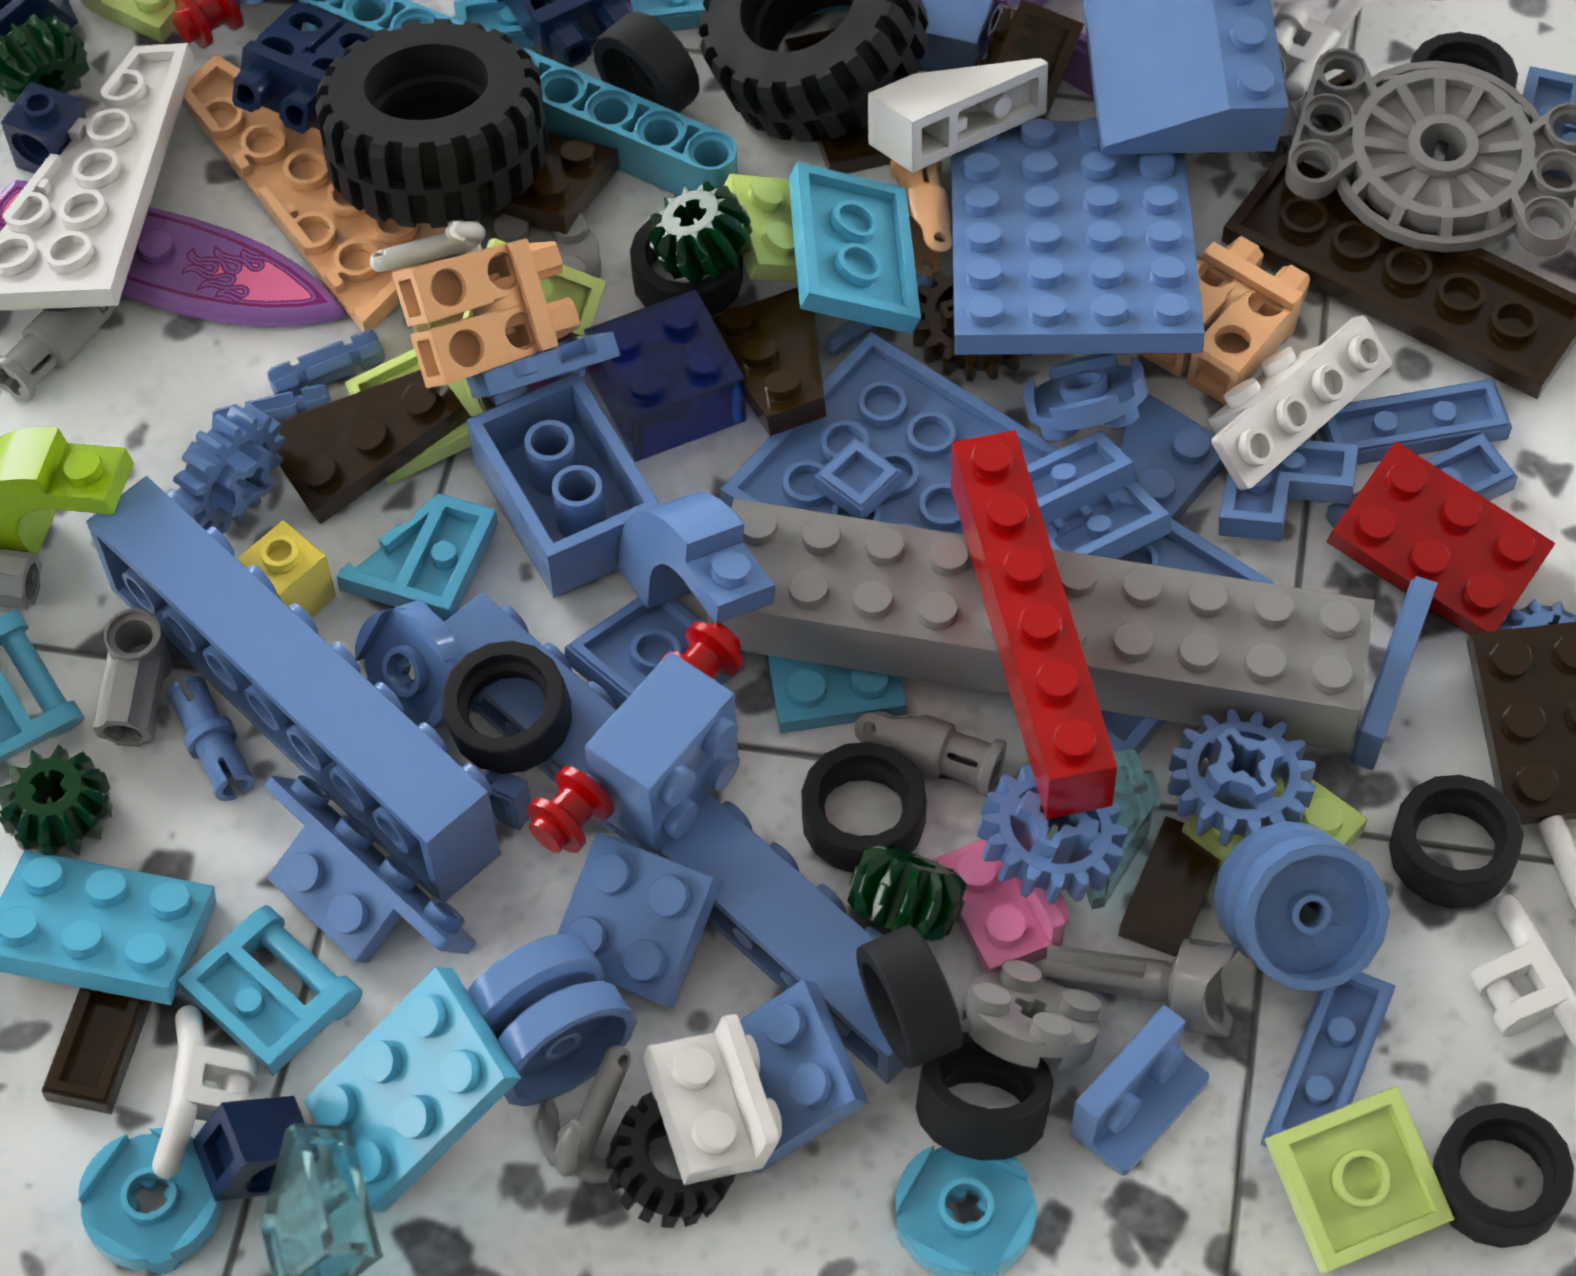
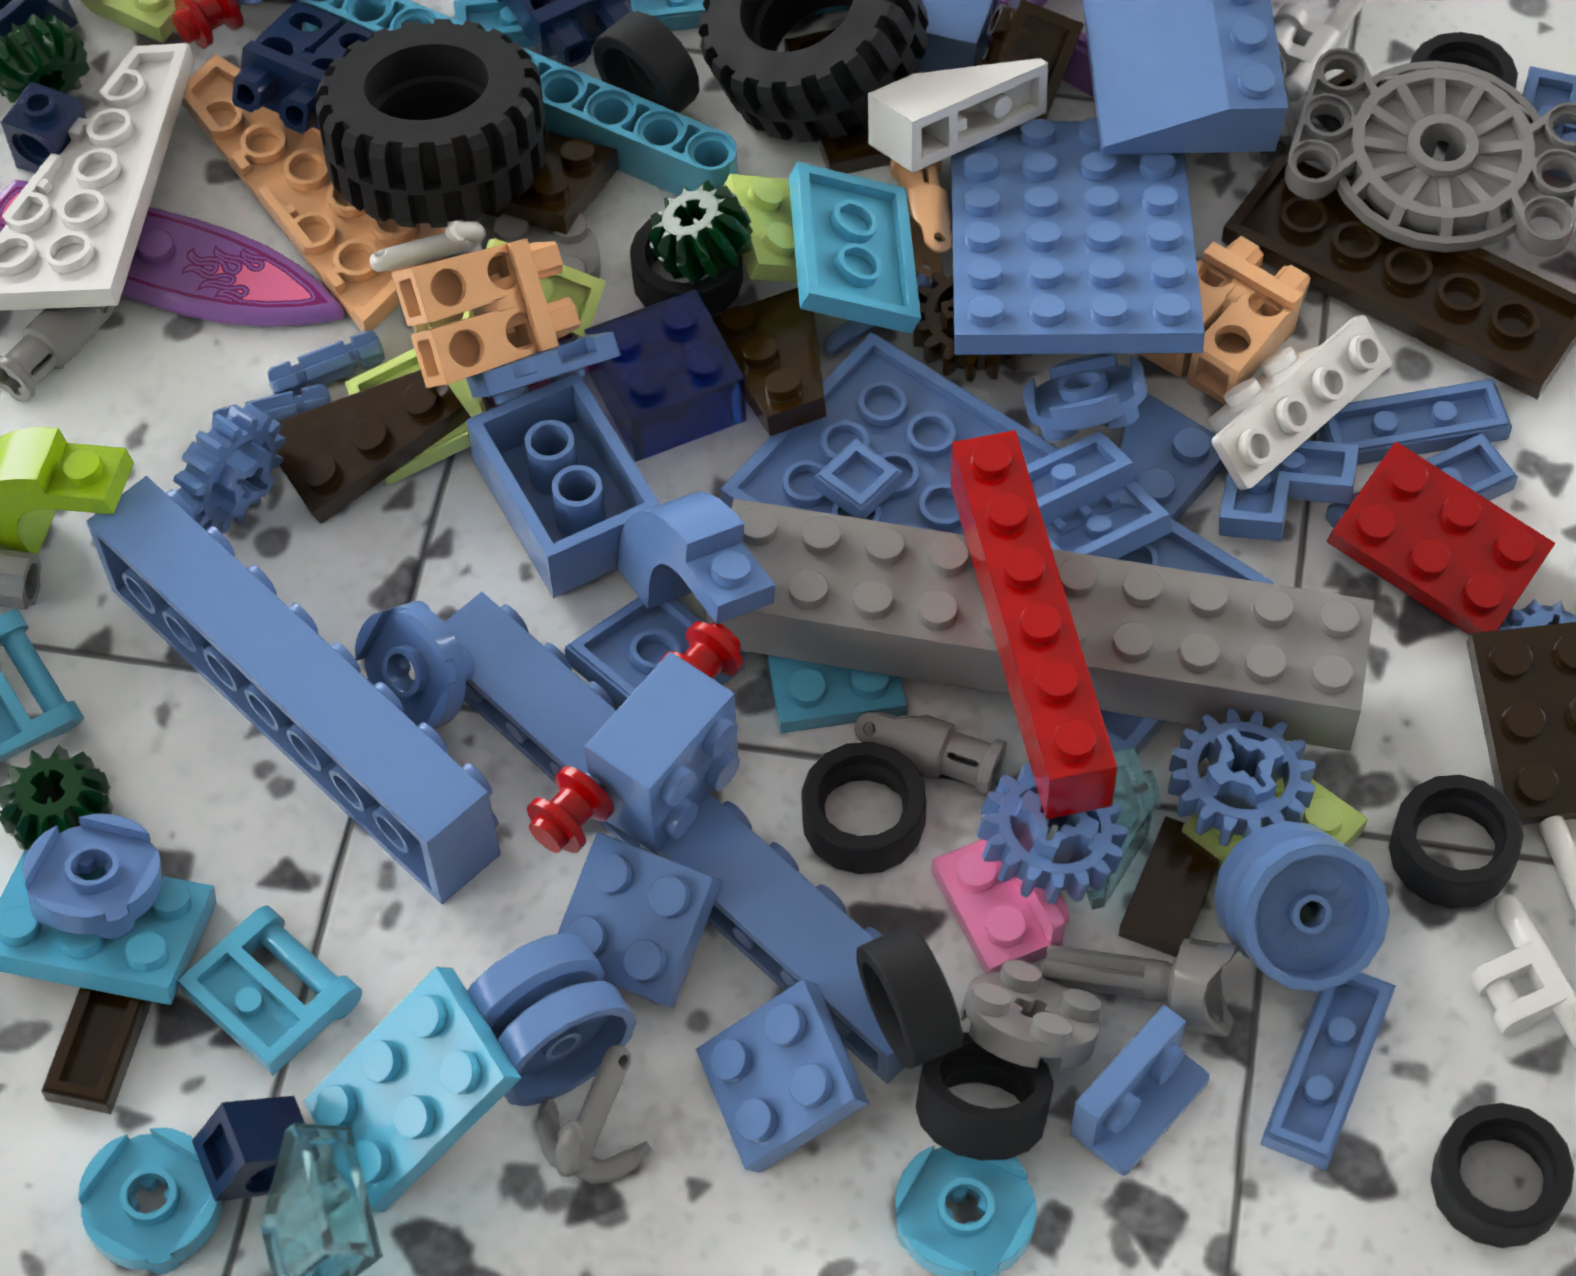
(99, 905): none -> medium blue plate
(132, 680): light grey piece -> none
(210, 738): medium blue pin -> none
(231, 1071): white piece -> none
(294, 567): light yellow brick -> none
(349, 884): medium blue bracket -> none
(426, 557): medium azure wing -> none
(487, 666): black tyre -> none
(509, 798): medium blue tile -> none
(648, 1185): black tyre -> none
(714, 1102): white bracket -> none
(906, 890): dark green gear -> none
(1359, 1179): yellowish green plate -> none
(1393, 672): medium blue tile -> none

